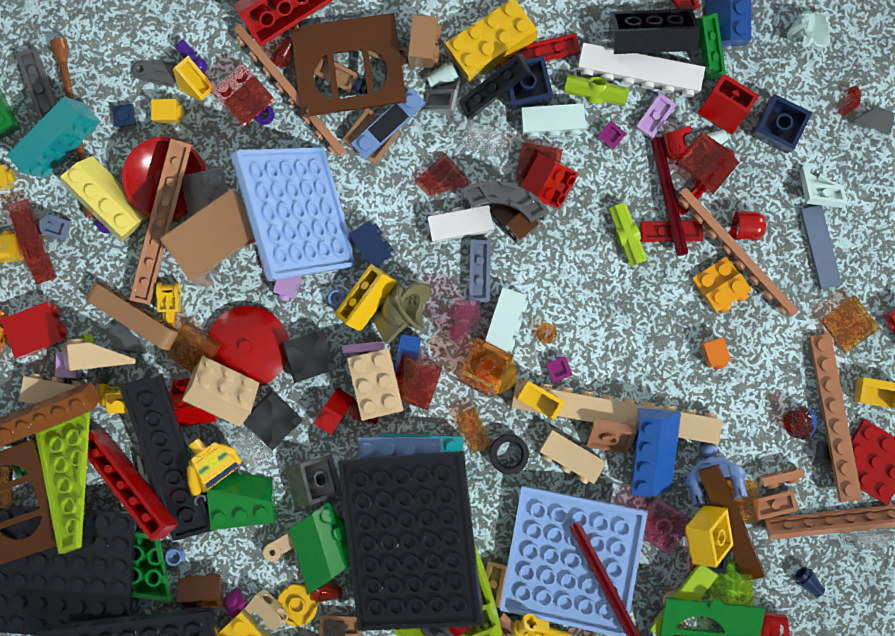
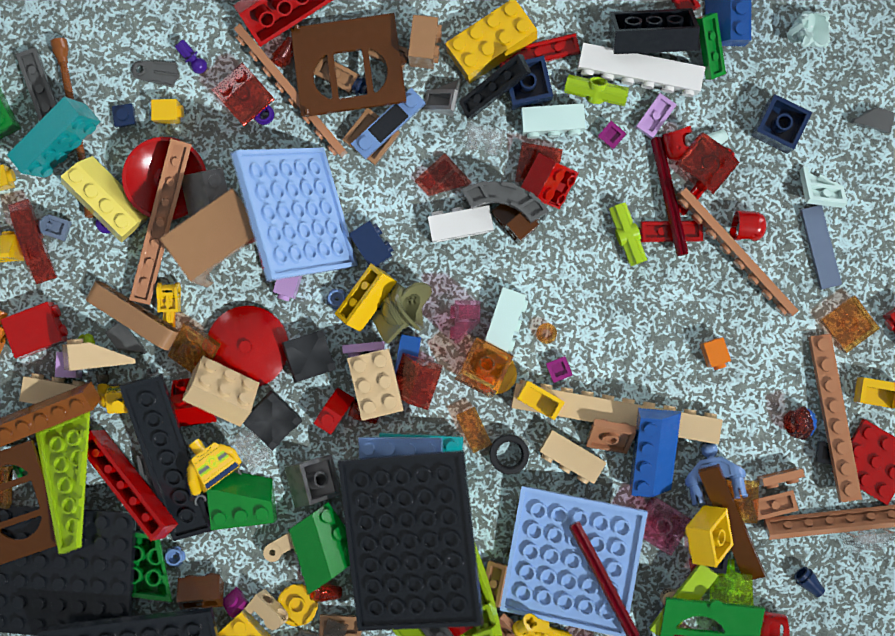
(191, 79): yellow slope -> none
(442, 75): light aqua cone -> none
(480, 270): sand blue plate -> none
(721, 285): light orange plate -> none
(727, 104): red slope -> none
(853, 101): clear red arm -> none

